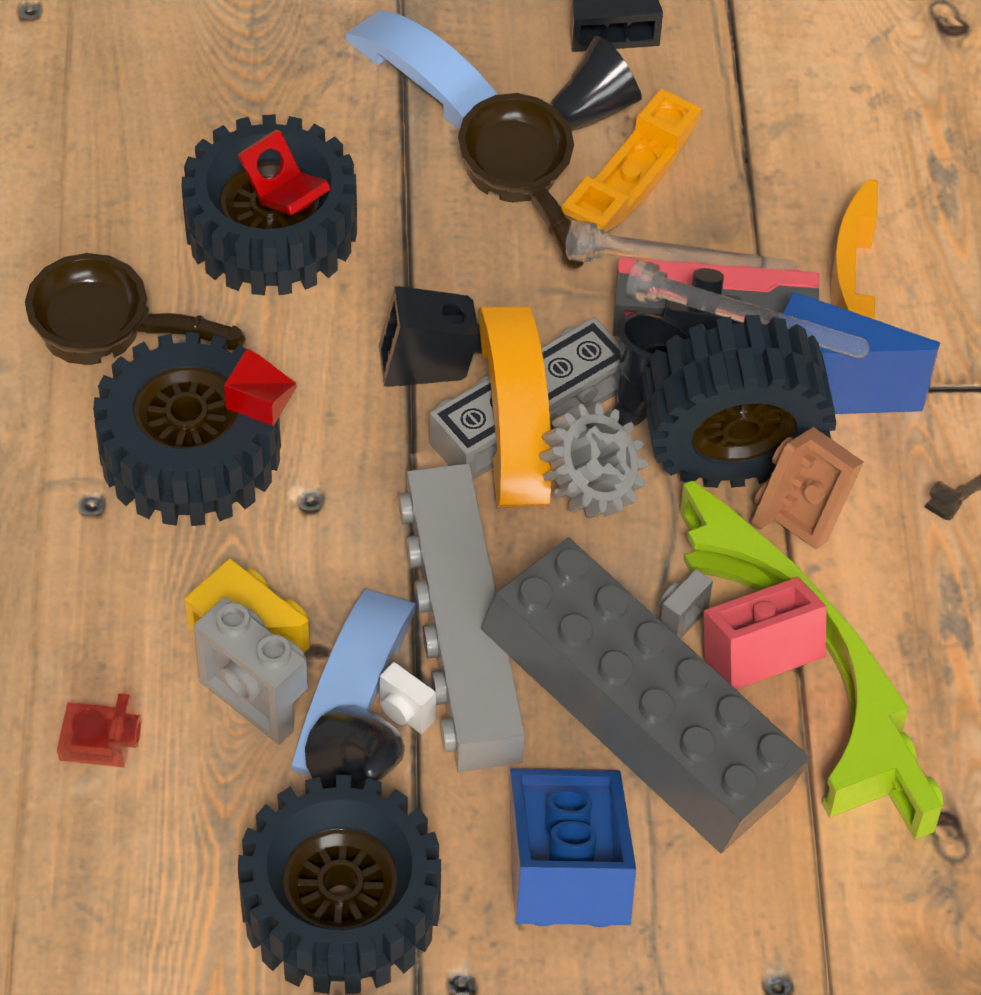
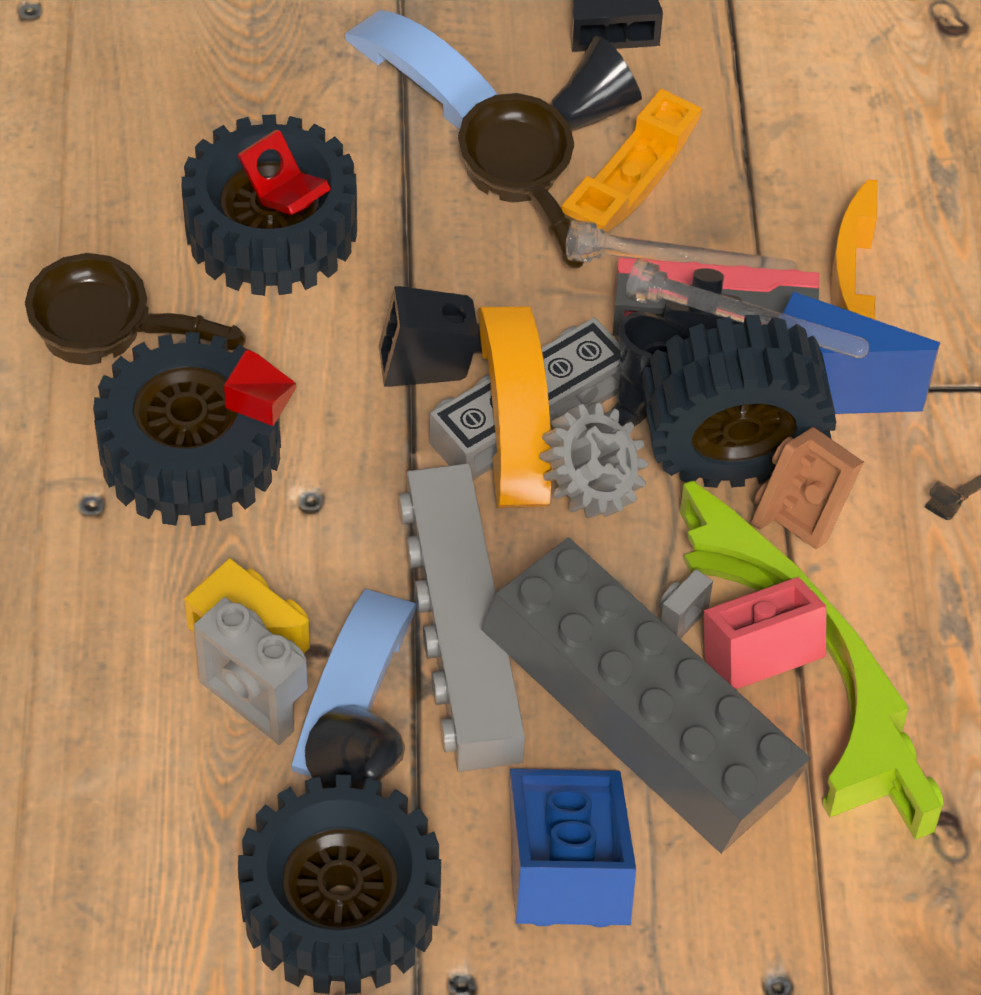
(99, 733): clear red bracket -> none
(407, 699): white plate -> none

